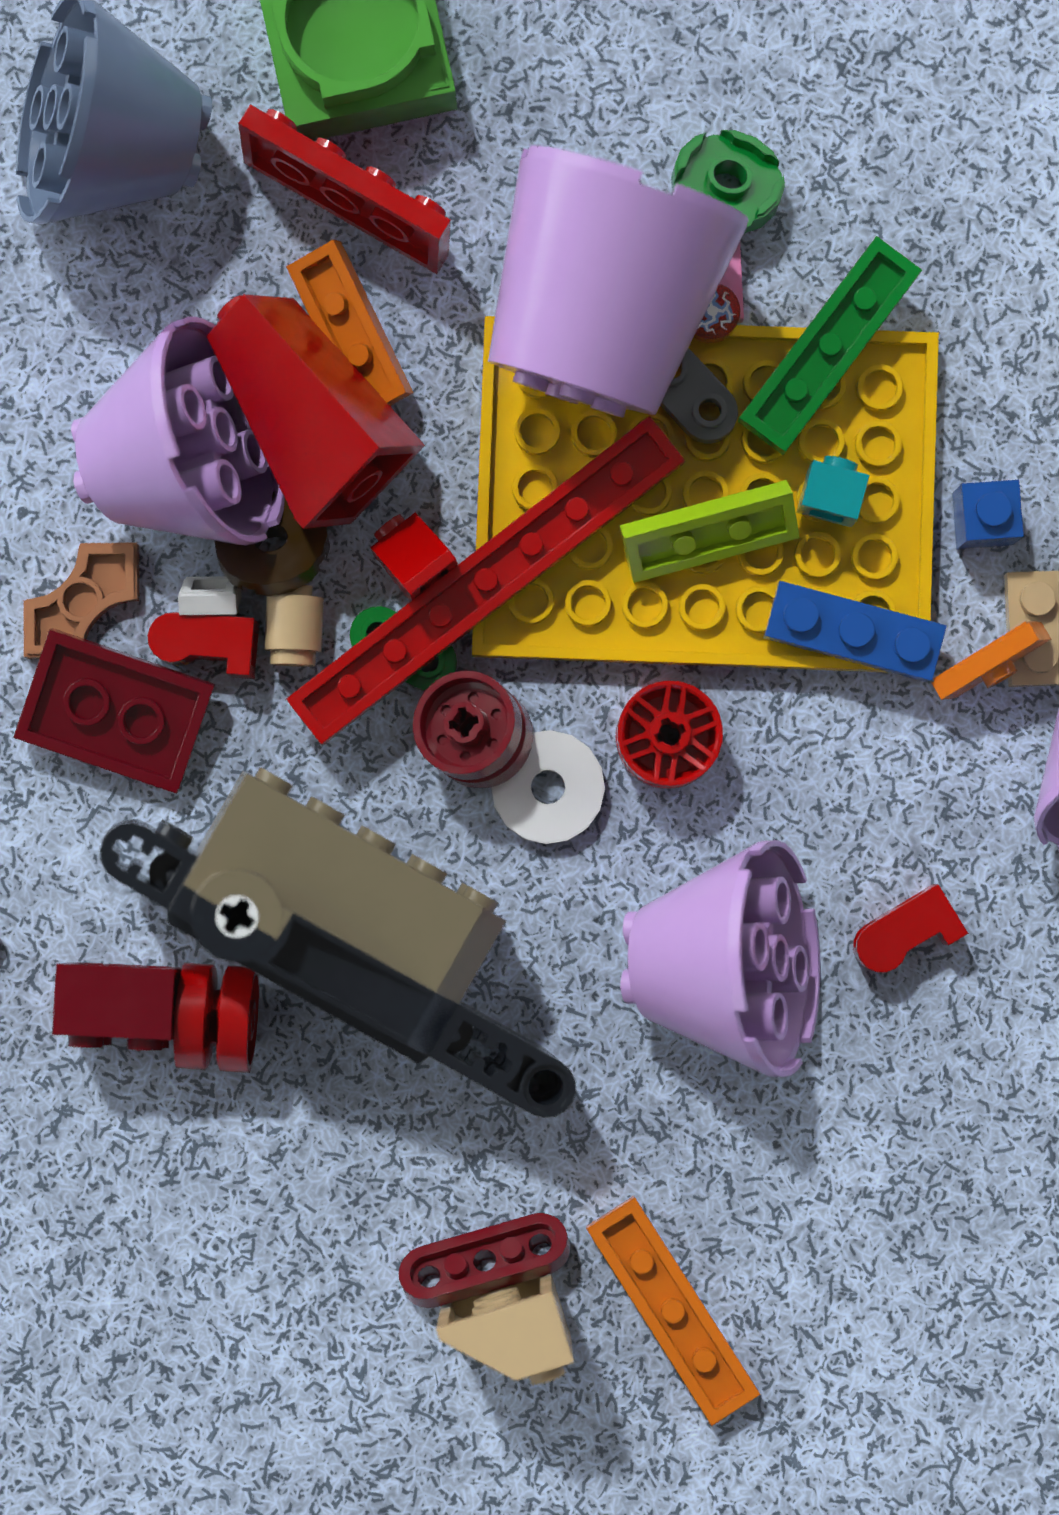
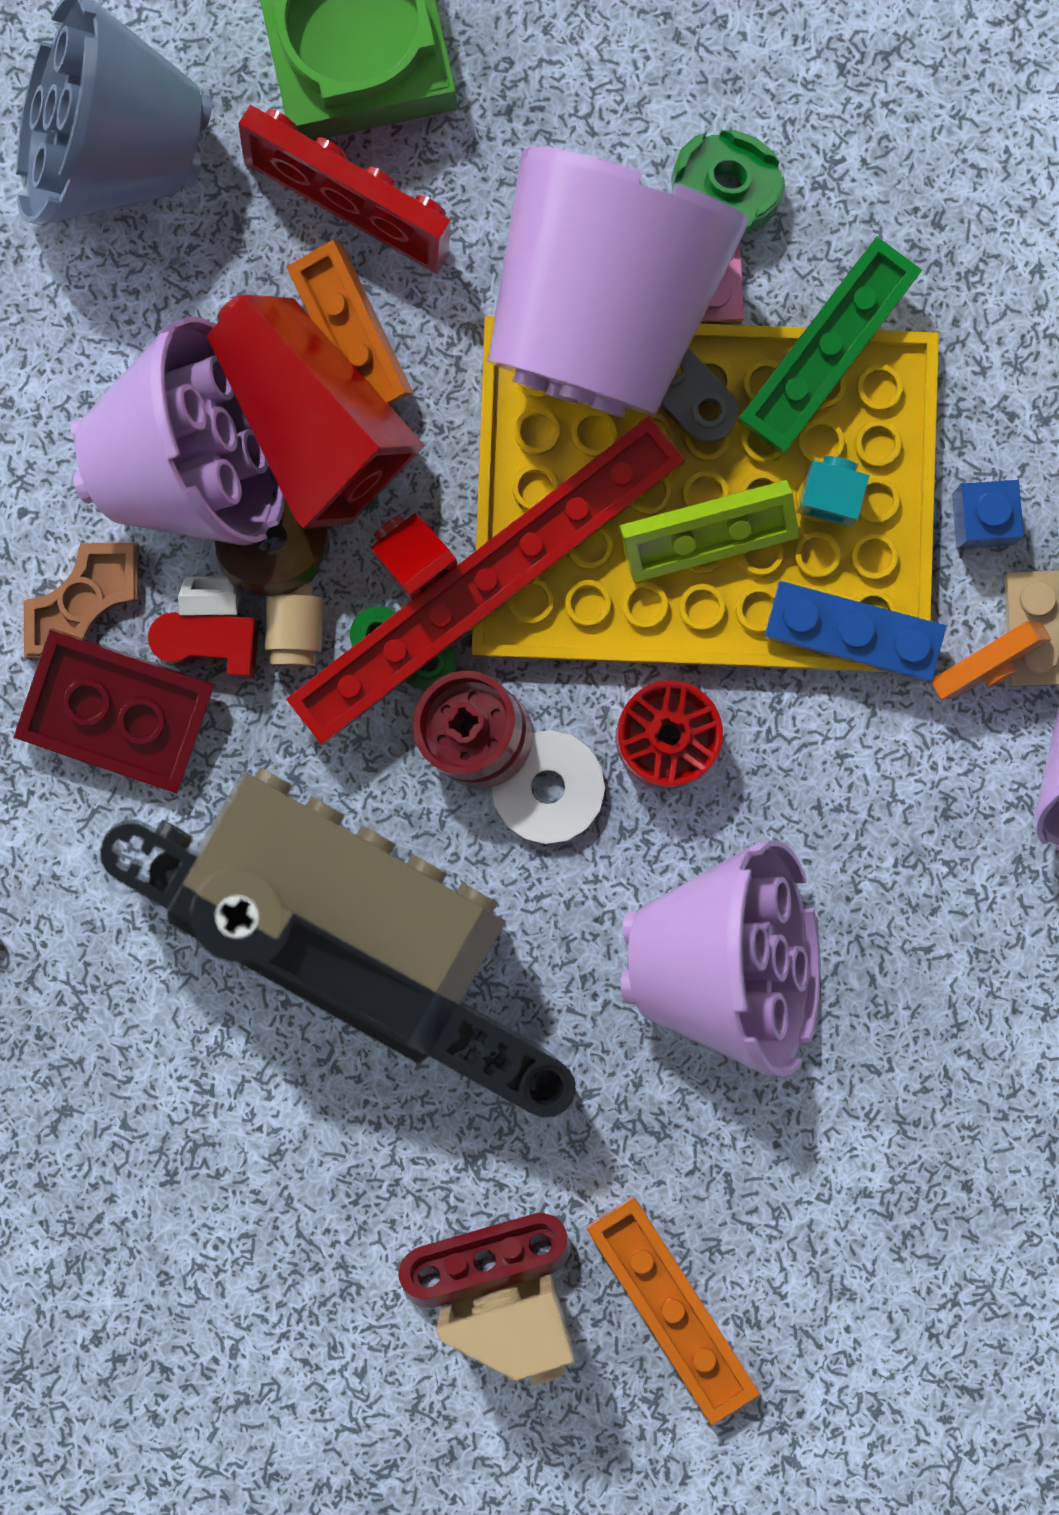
(115, 1002): dark red brick -> none
(216, 1017): red wheel -> none
(720, 317): clear red tile -> none
(888, 938): red leg -> none

